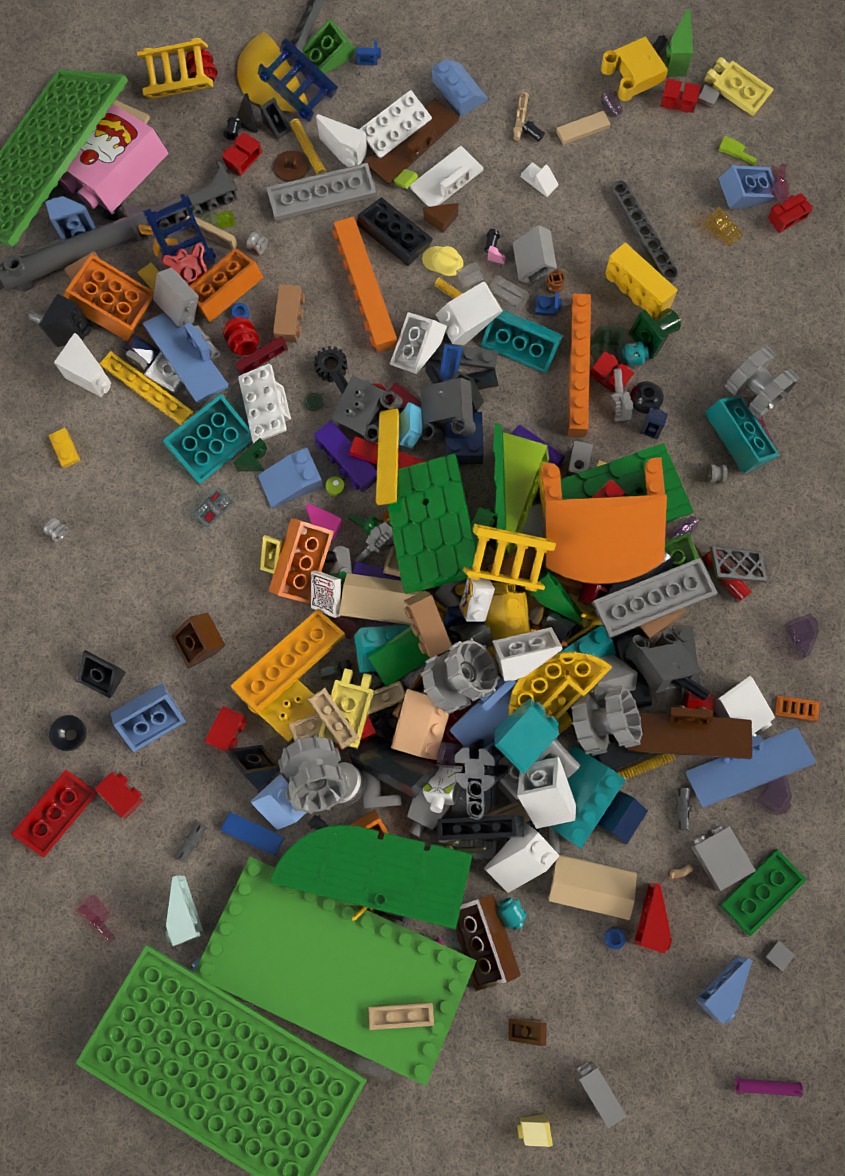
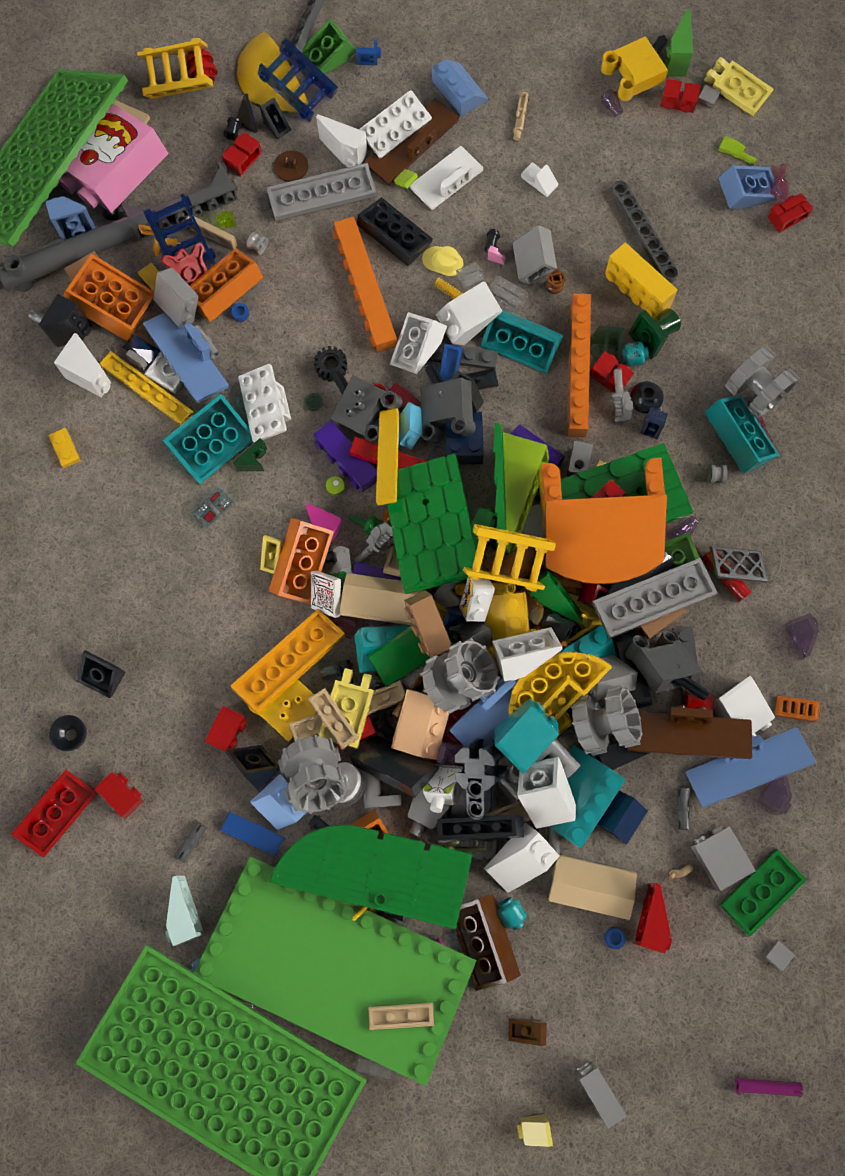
(55, 529): light grey wheel -> none
(97, 914): clear pink piece -> none
(147, 717): medium blue slope -> none
(197, 639): reddish brown slope -> none
(241, 336): red piece -> none
(261, 355): dark red plate -> none
(288, 312): medium nougat brick -> none
(290, 478): medium blue slope -> none
(302, 137): yellow piece -> none
(441, 215): reddish brown slope -> none
(533, 130): black pin -> none
(548, 305): blue bracket -> none
(583, 127): tan tile -> none
(645, 762): yellow piece -> none
(724, 993): medium blue slope -> none
(728, 223): clear yellow slope -> none

